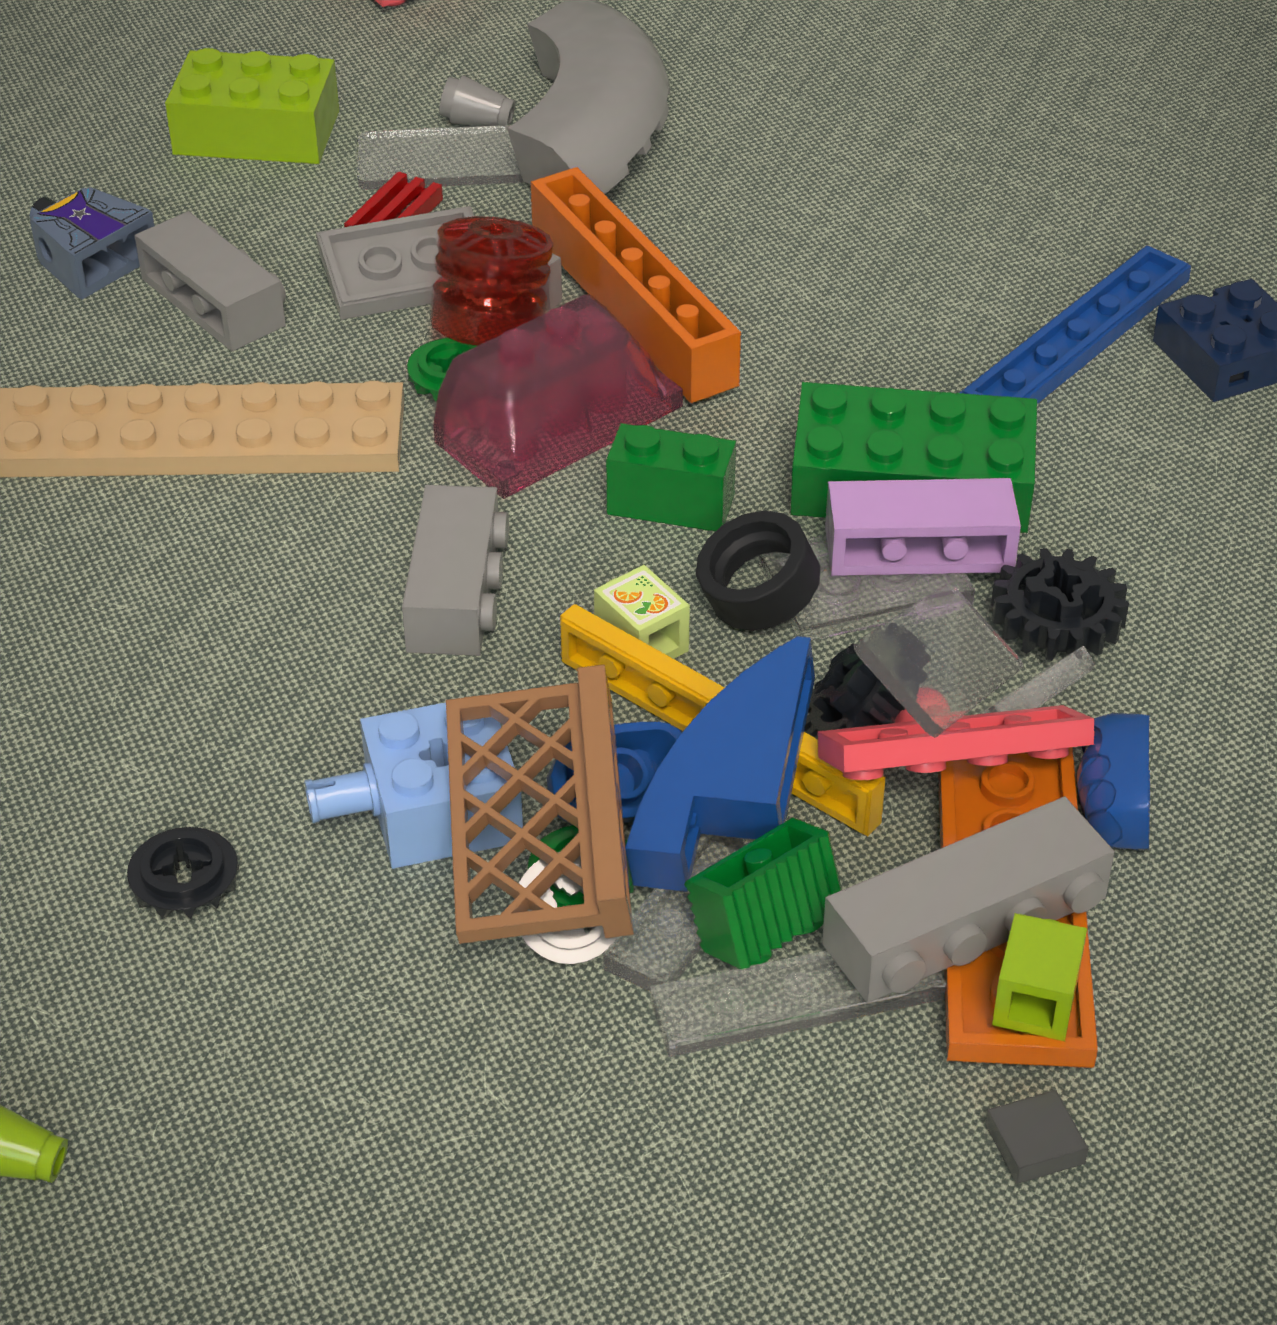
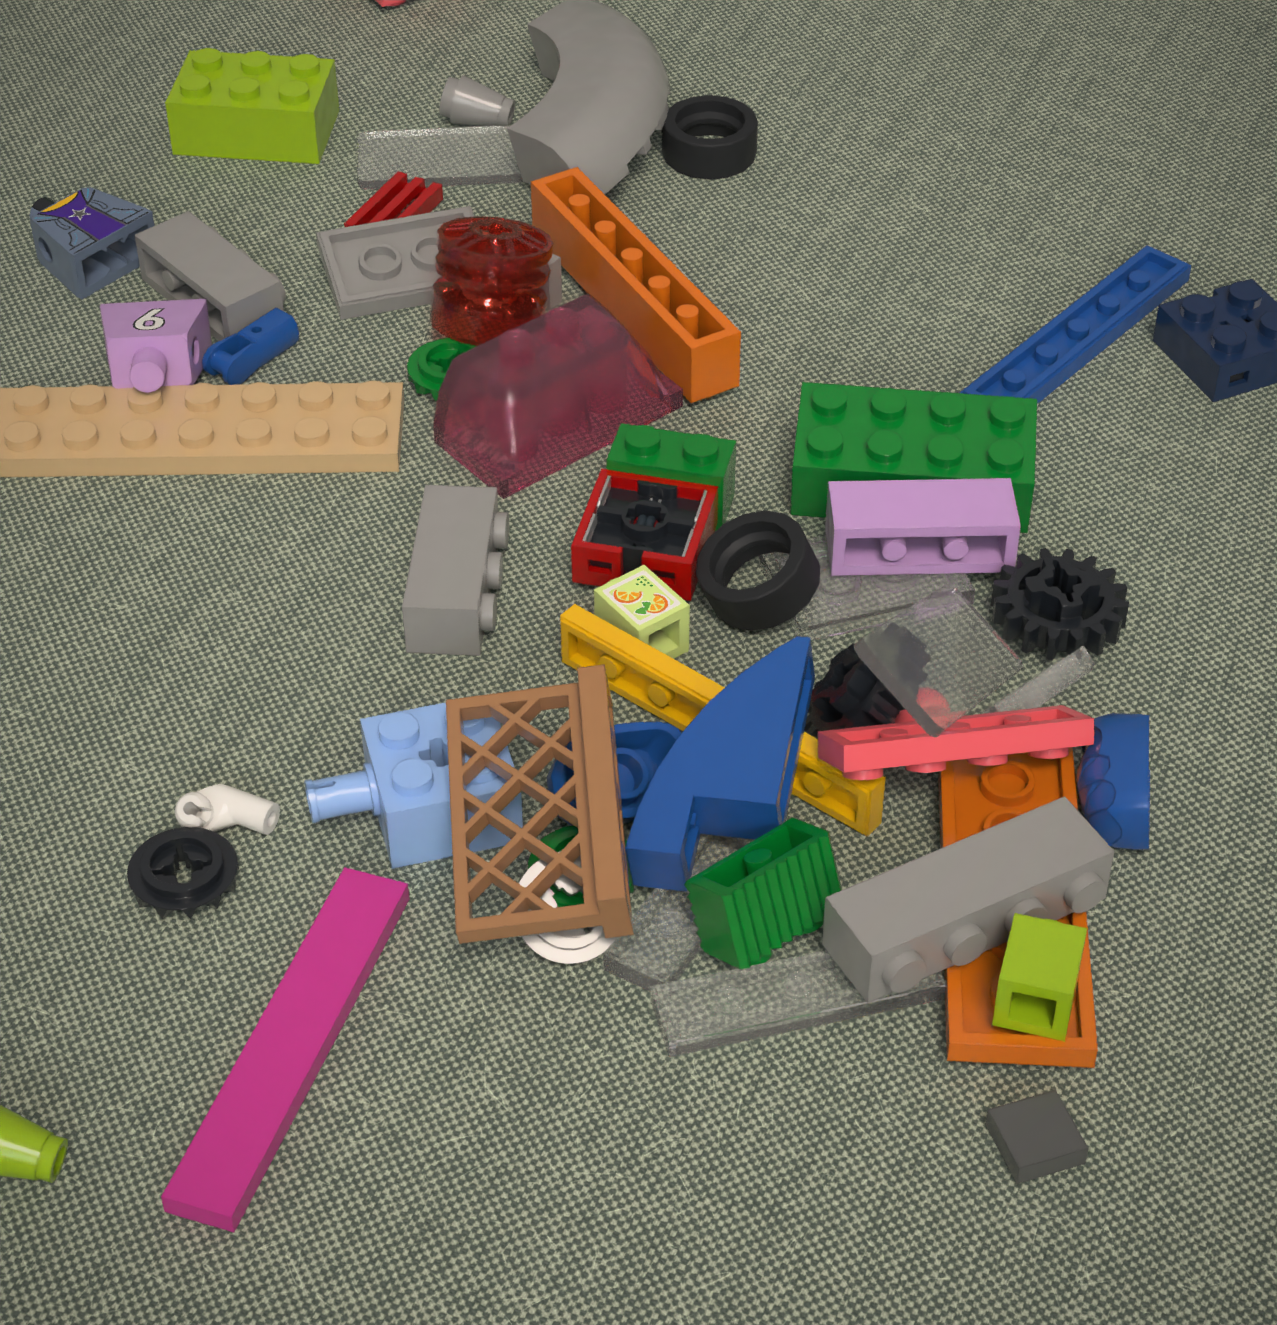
(155, 342): none -> lavender torso
(225, 807): none -> white arm
(251, 347): none -> blue bar
(285, 1052): none -> dark pink tile
(646, 523): none -> piece
(704, 156): none -> black tyre

